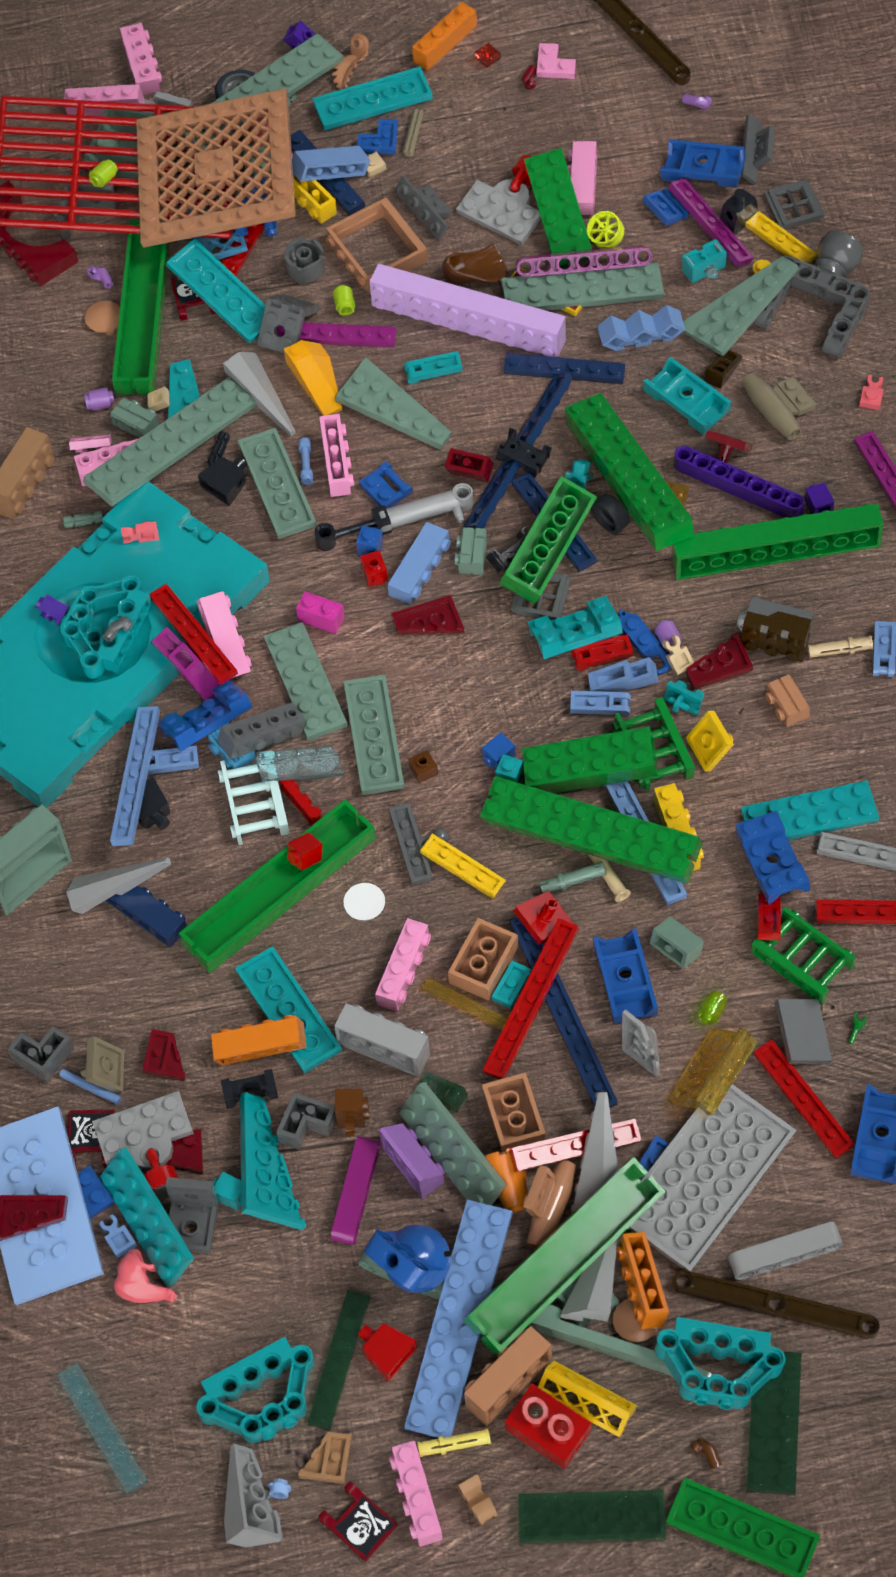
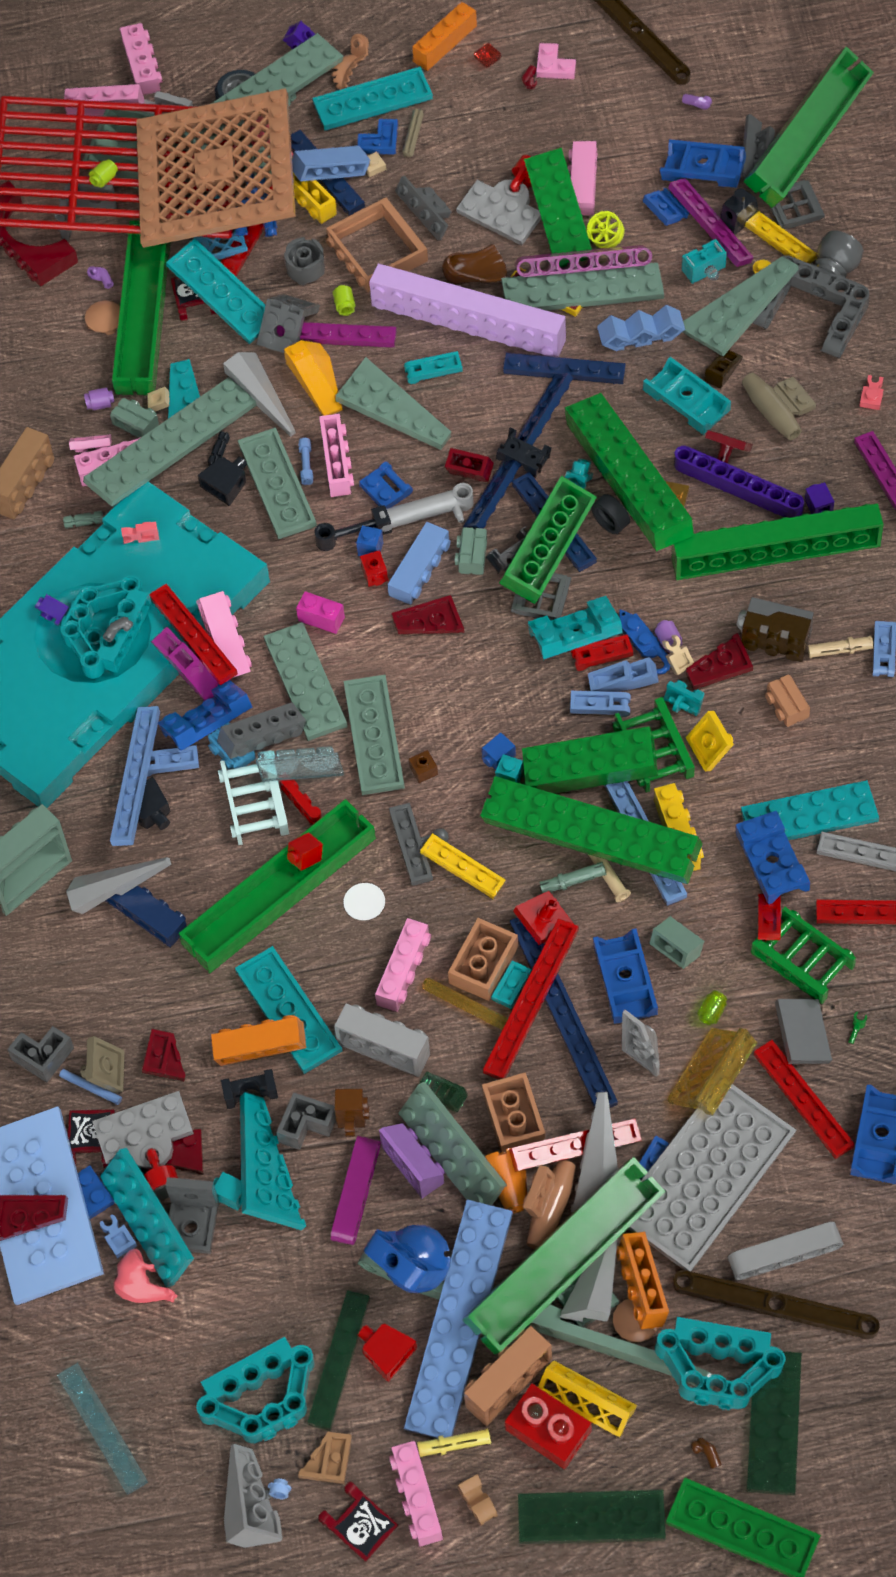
(808, 127): none -> green piece

